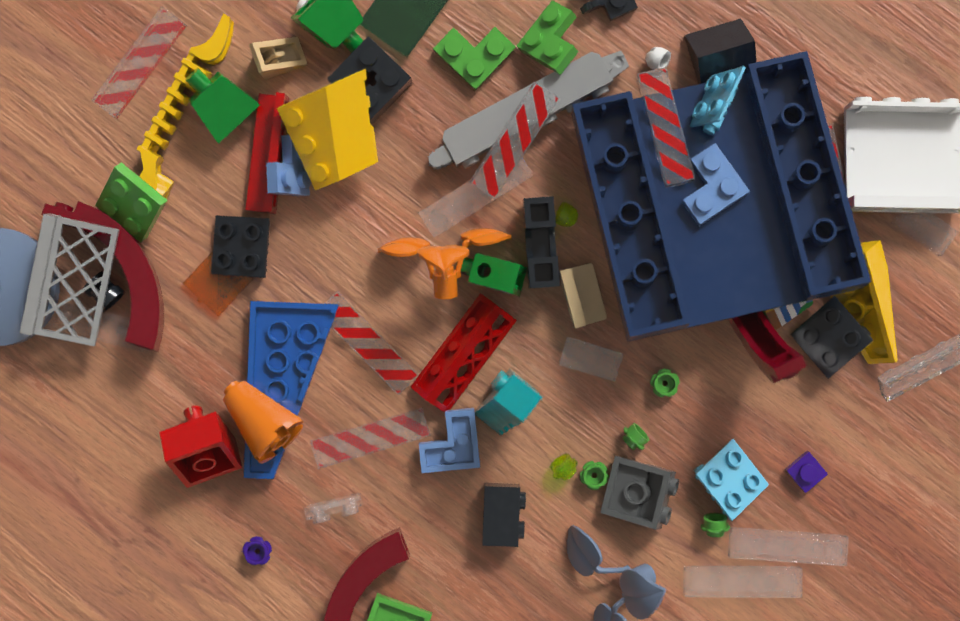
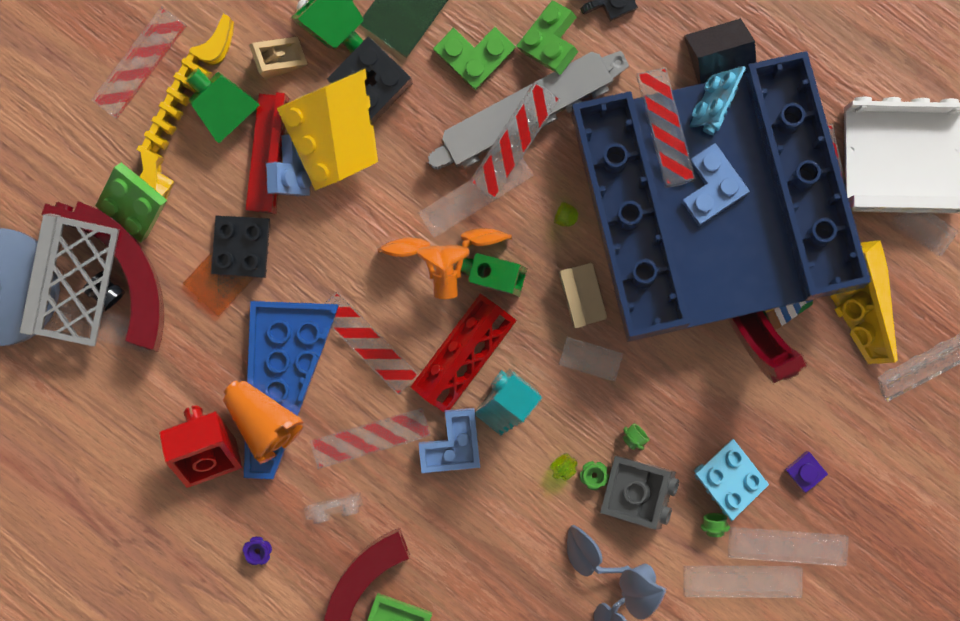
(501, 514): black brick -> none
(540, 242): black arch -> none
(658, 58): white hinge -> none
(668, 390): bright green plate -> none
(832, 337): black hinge -> none

